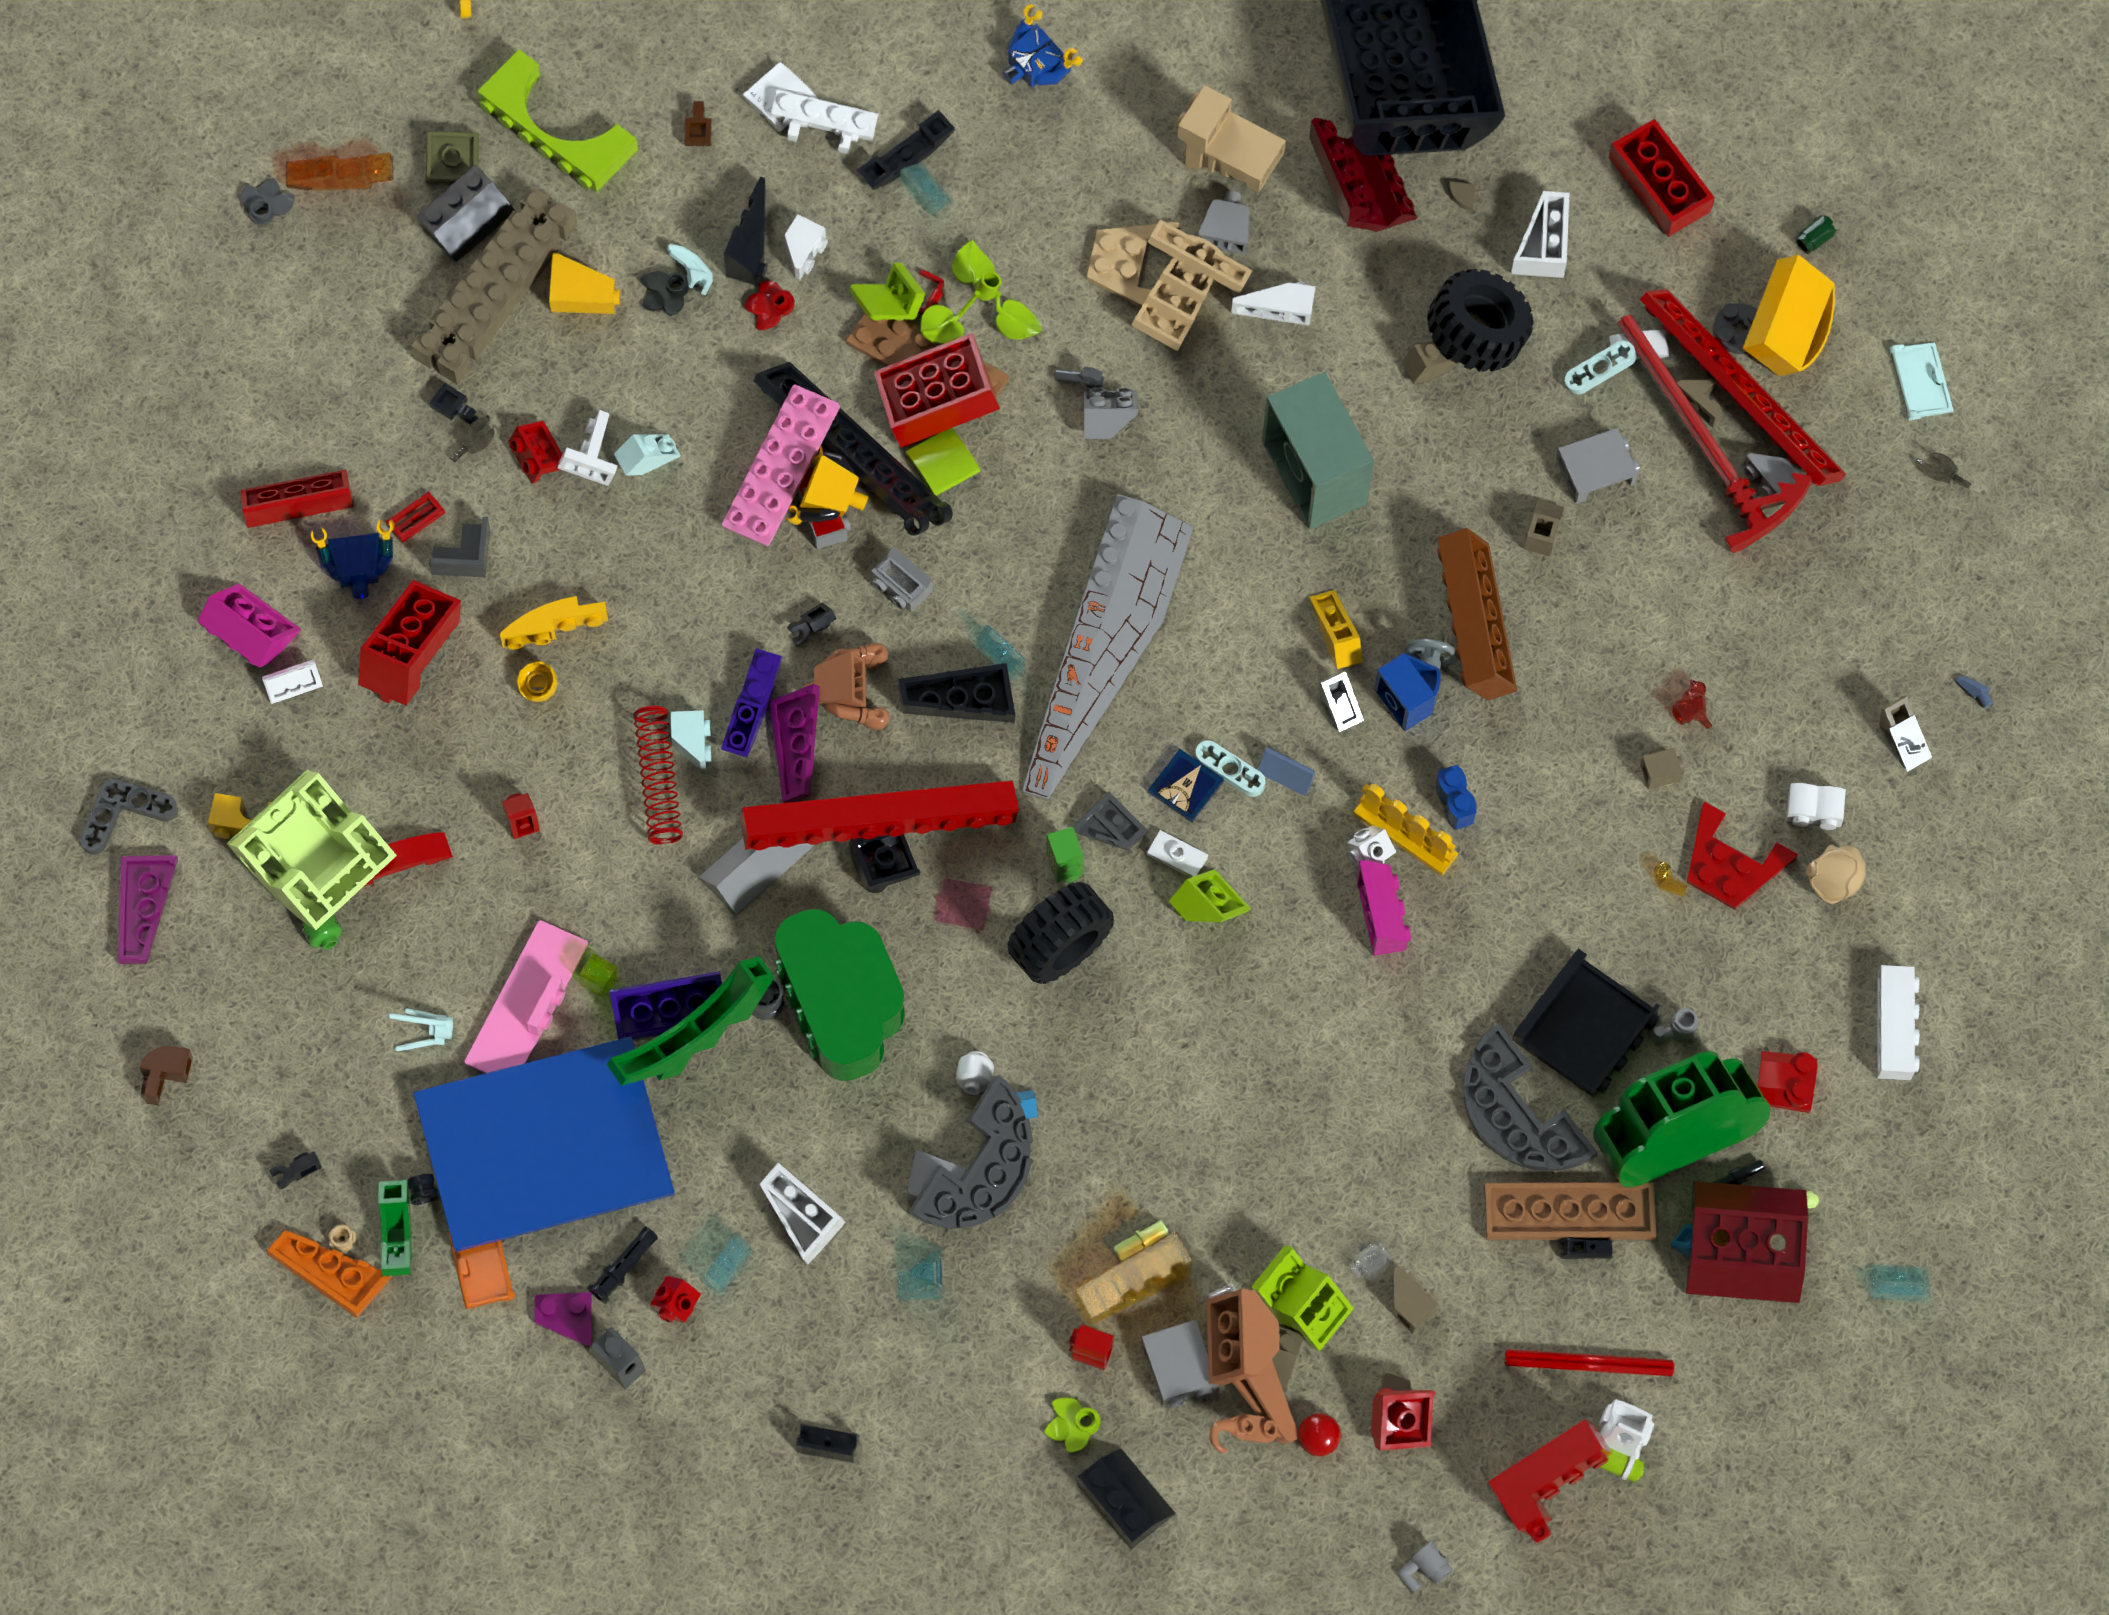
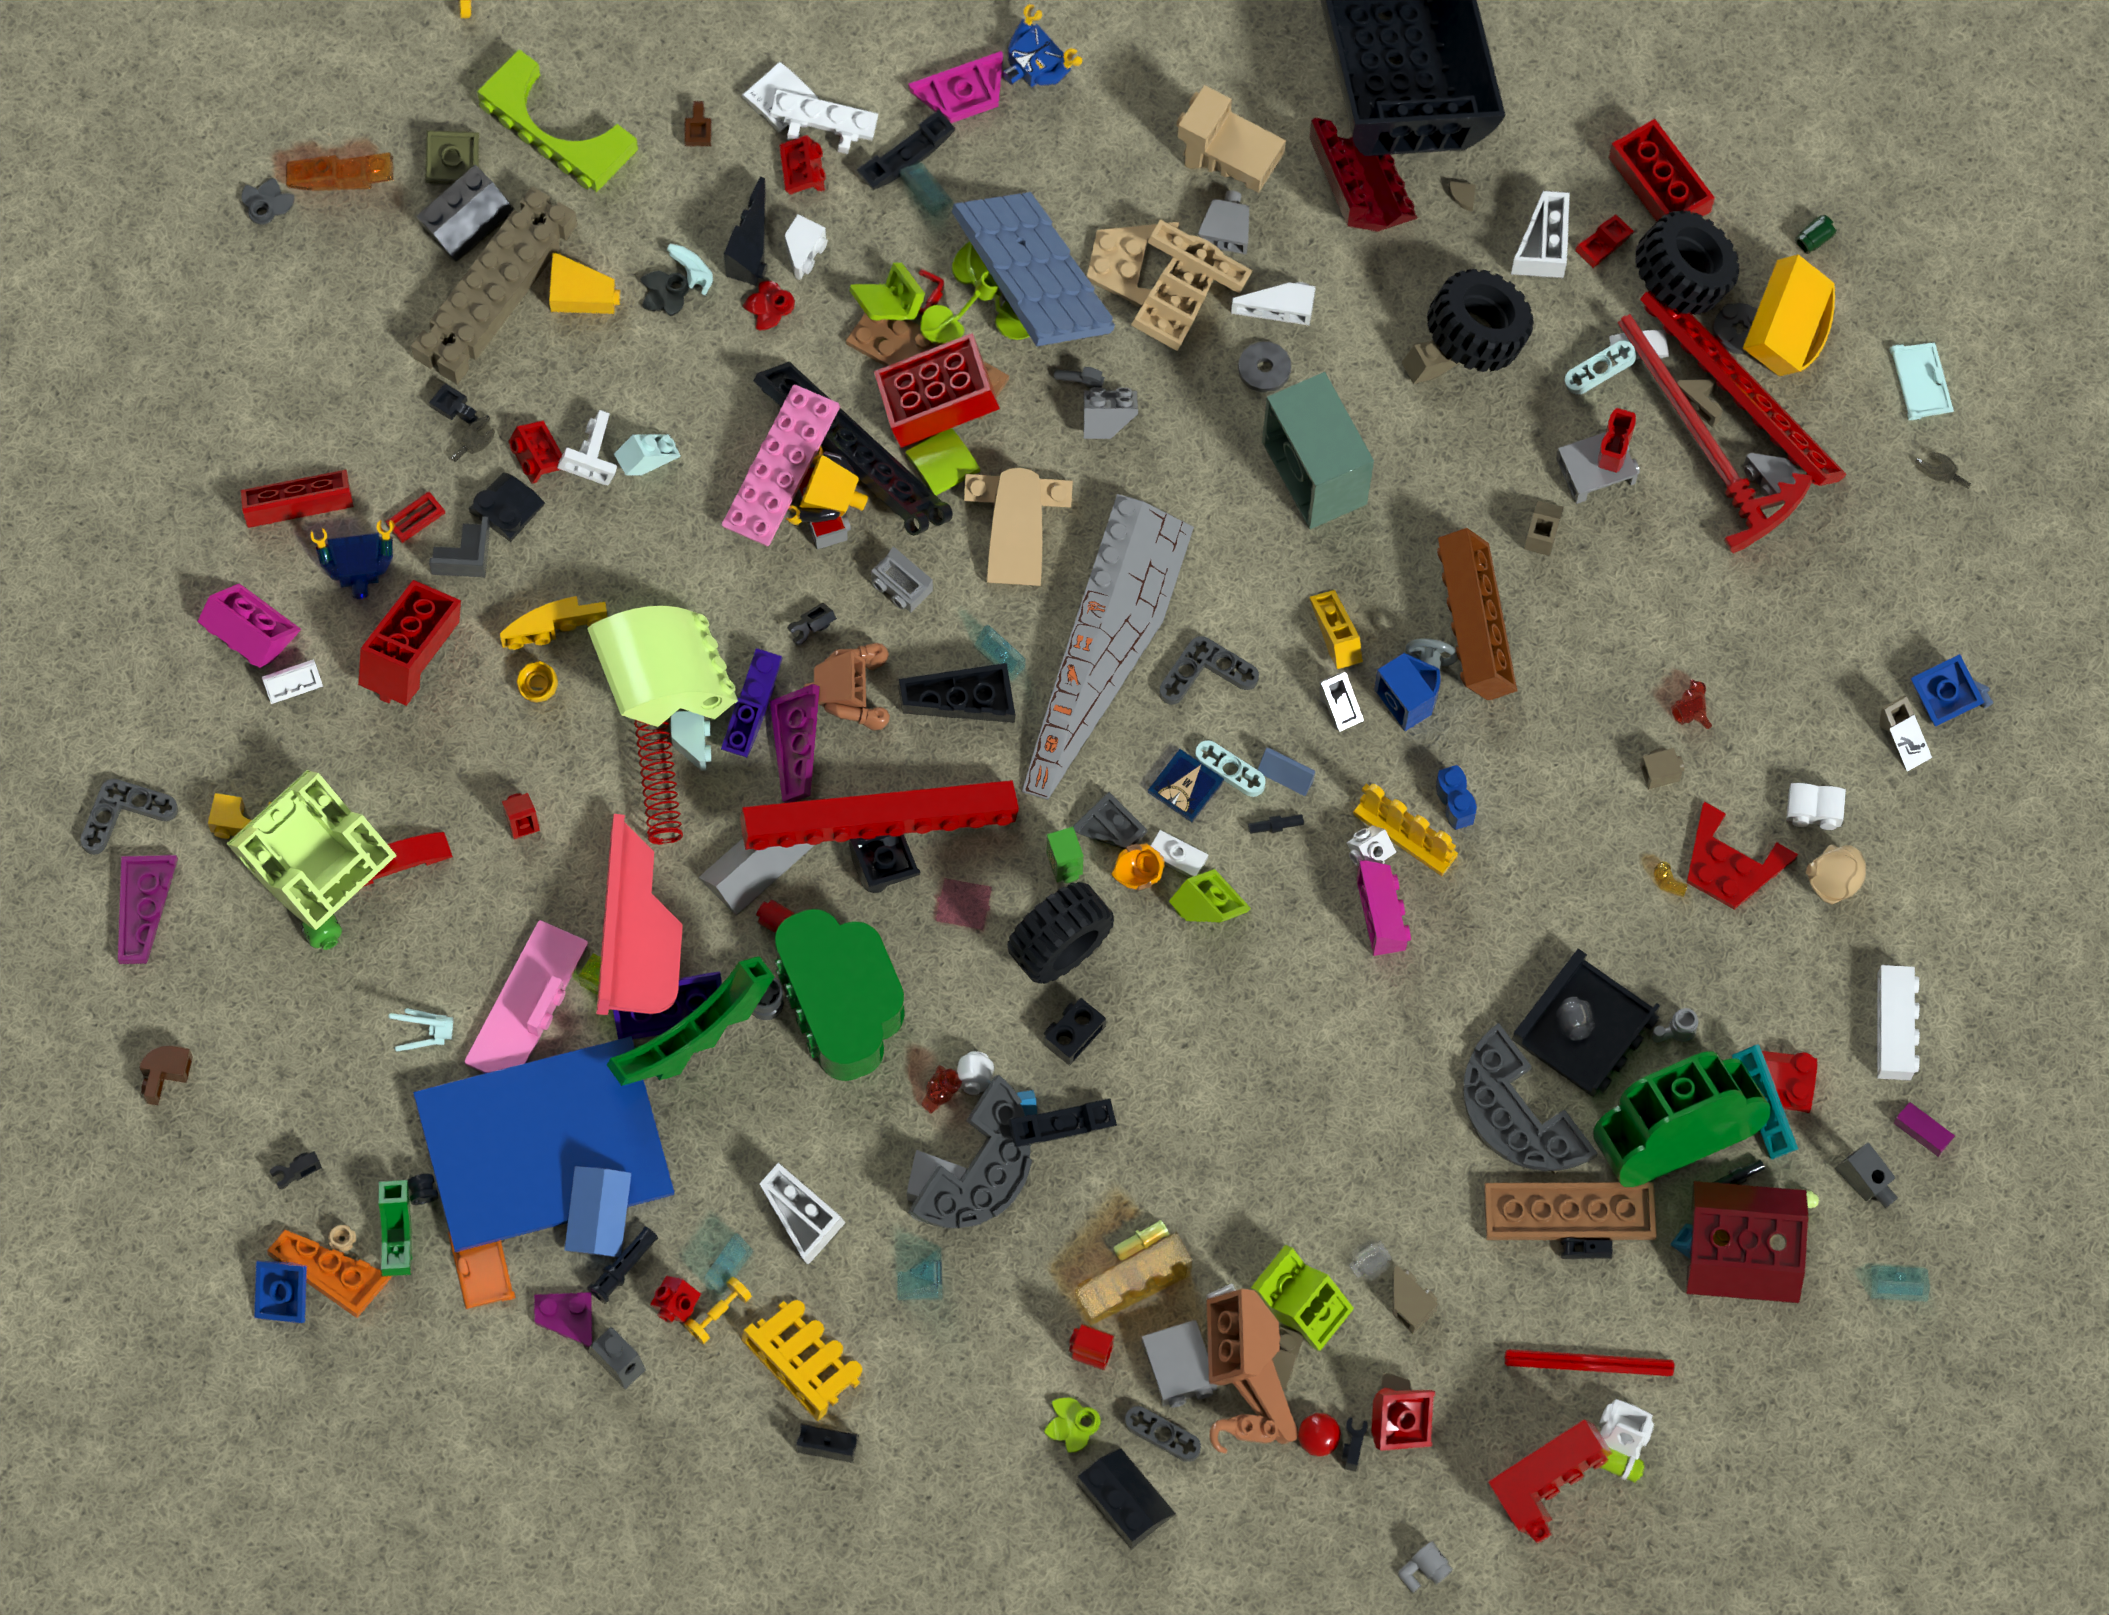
(280, 1291): none -> blue slope
(507, 505): none -> black slope
(597, 1211): none -> medium blue slope
(638, 932): none -> coral piece
(662, 663): none -> yellowish green slope
(738, 1290): none -> yellow wheel
(772, 915): none -> red brick
(798, 1379): none -> yellow fence
(802, 165): none -> red bracket
(941, 1088): none -> clear red animal
(963, 89): none -> dark pink wing
(1017, 520): none -> tan slope
(1033, 268): none -> sand blue piece
(1062, 1123): none -> black slope
(1079, 1034): none -> black brick
(1138, 866): none -> light orange hair
(1161, 1422): none -> dark grey beam
(1206, 660): none -> dark grey beam
(1268, 353): none -> flat silver tile
(1275, 824): none -> black bar
(1352, 1451): none -> black plate
(1575, 1018): none -> clear head
(1604, 241): none -> red slope
(1616, 440): none -> red brick
(1667, 274): none -> black tyre
(1777, 1131): none -> teal plate
(1862, 1169): none -> dark grey torso
(1923, 1129): none -> magenta slope
(1947, 690): none -> blue slope

